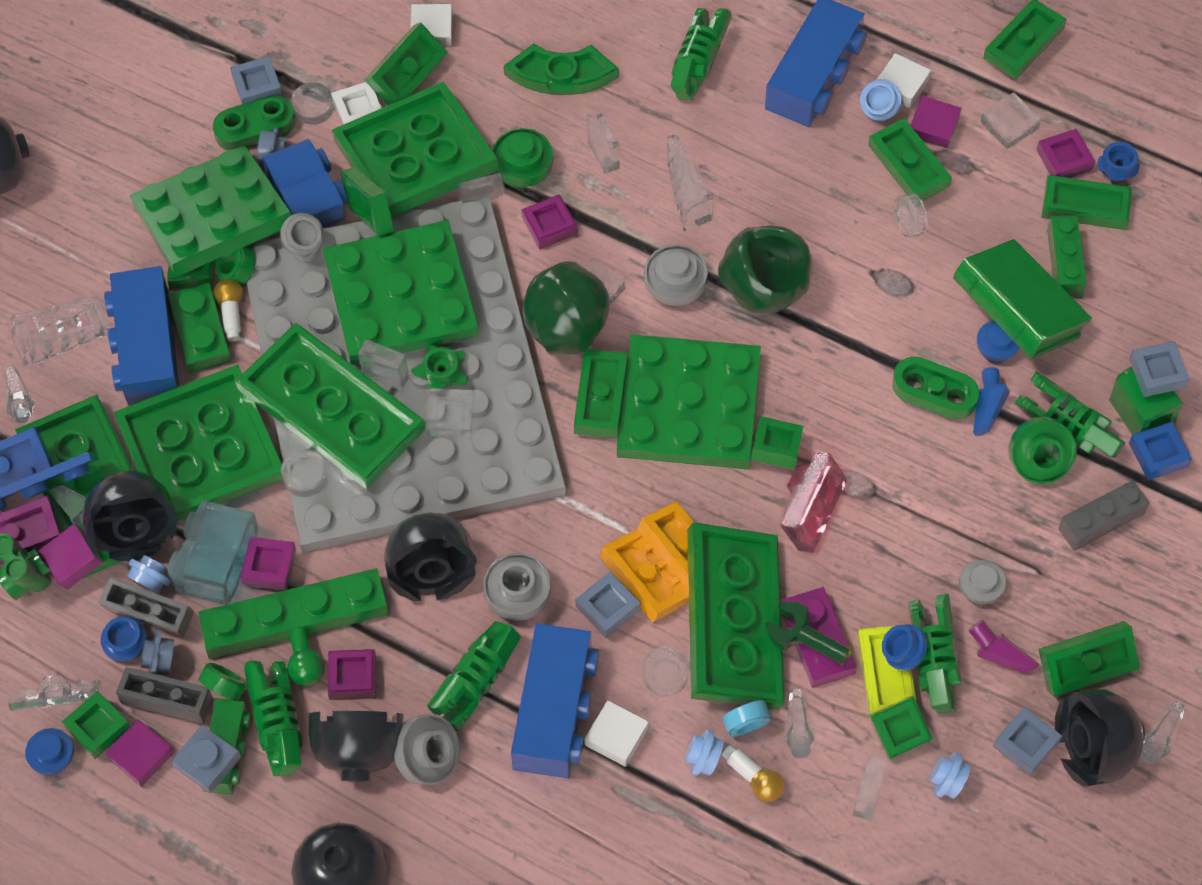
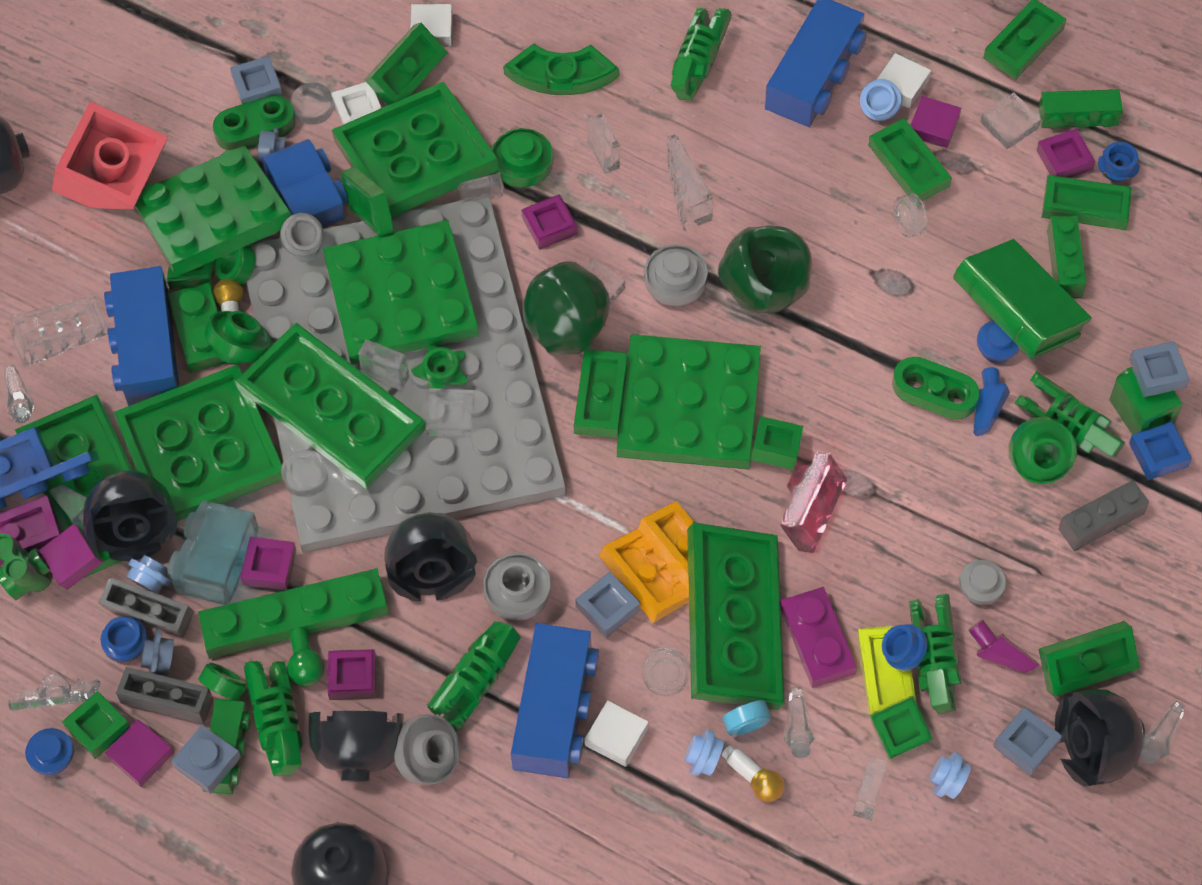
(107, 160): none -> coral slope
(236, 337): none -> green plate
(804, 634): dark green bar -> none
(1080, 108): none -> green piece

